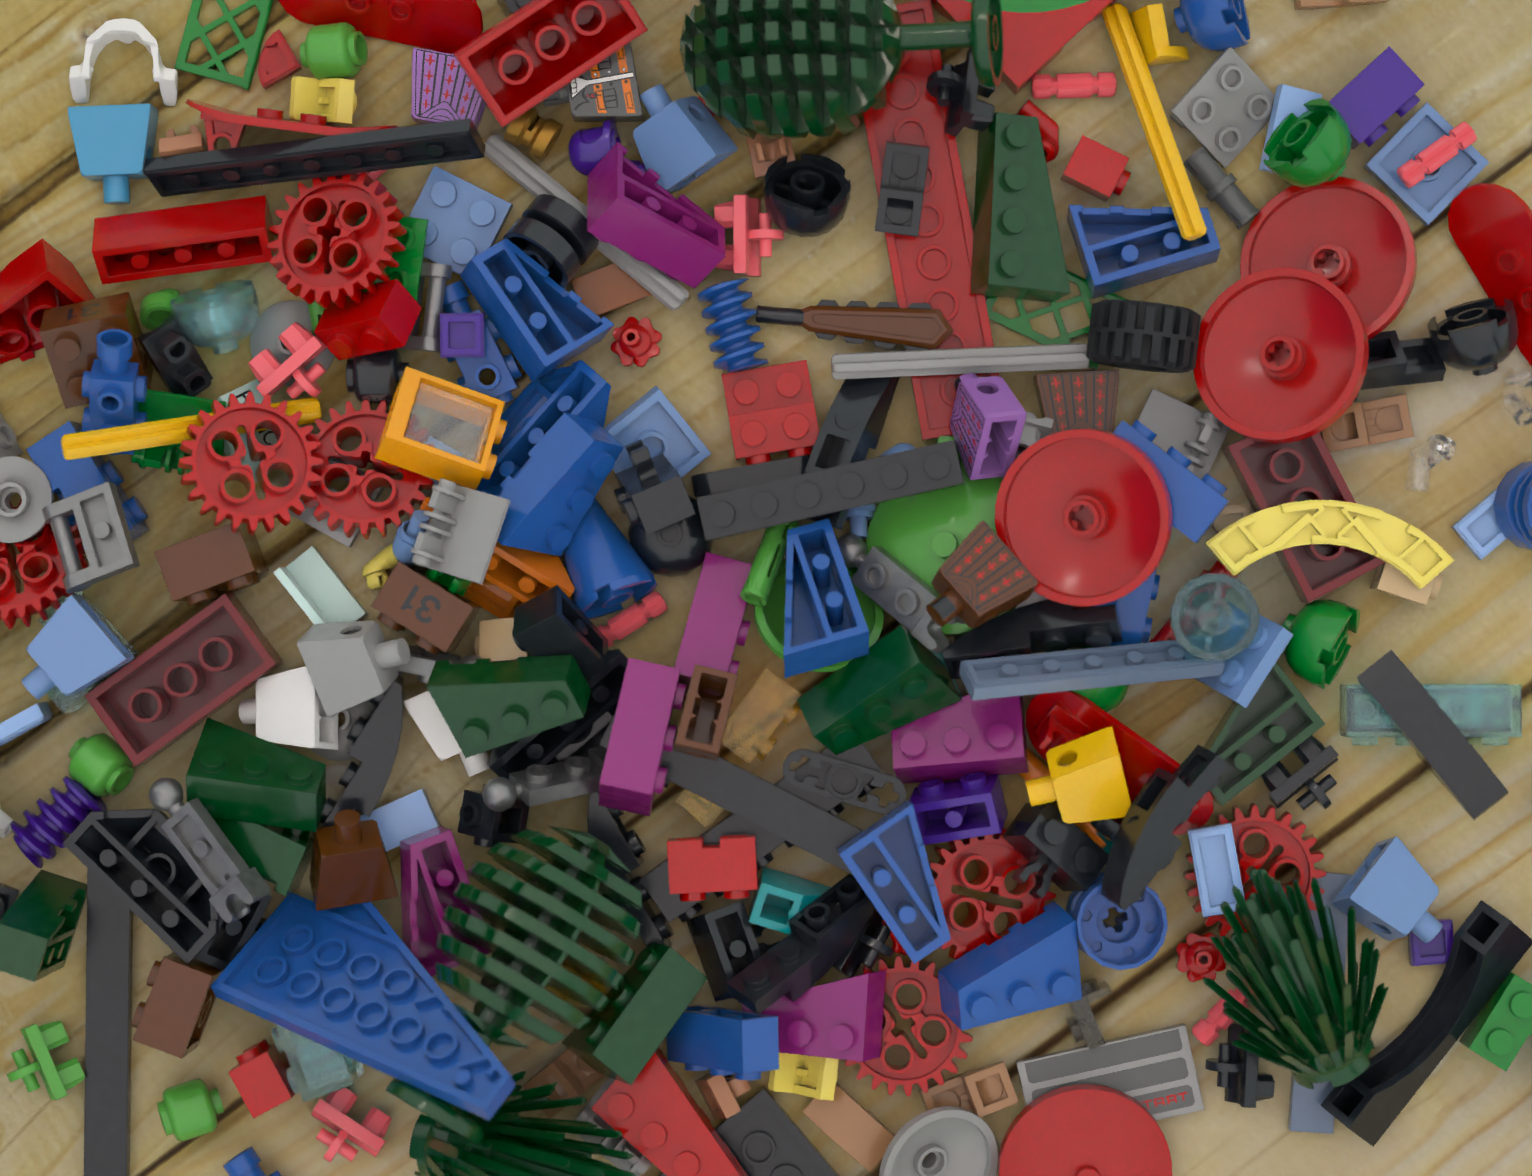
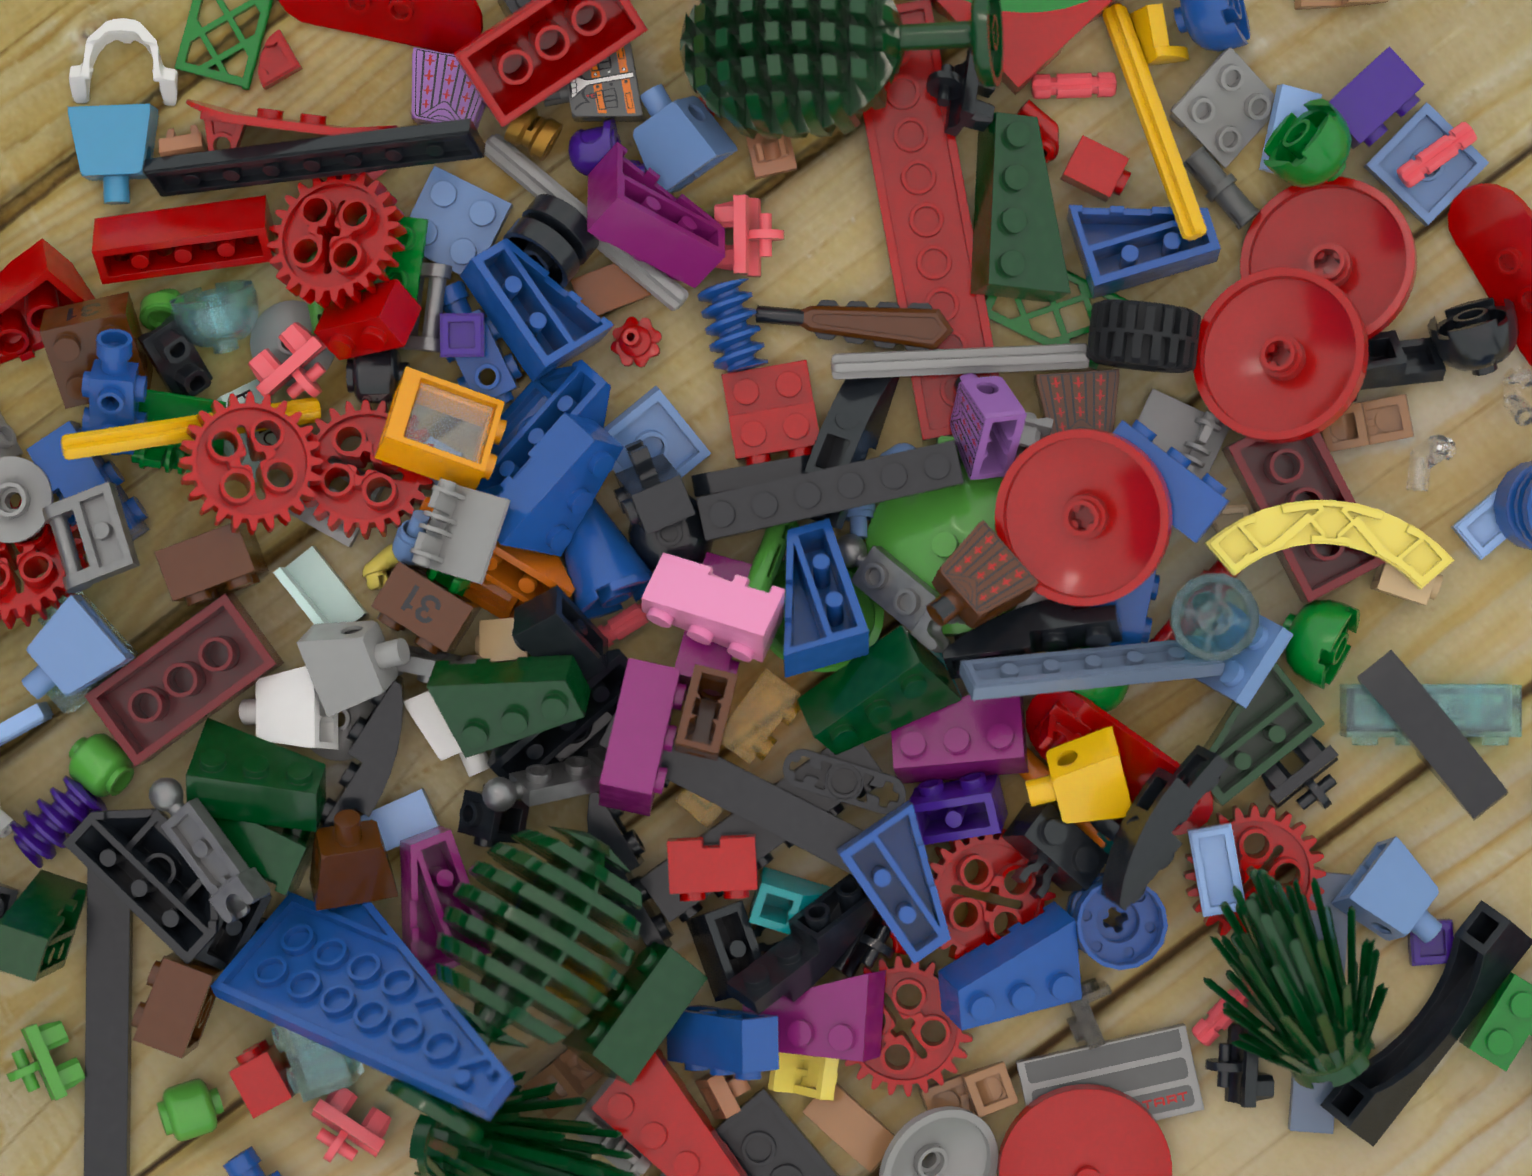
(323, 97): light yellow bracket -> none
(334, 51): bright green head -> none
(713, 607): none -> bright pink wedge
(806, 194): black cylinder -> none
(902, 188): black slope -> none
(1199, 957): red plant -> none

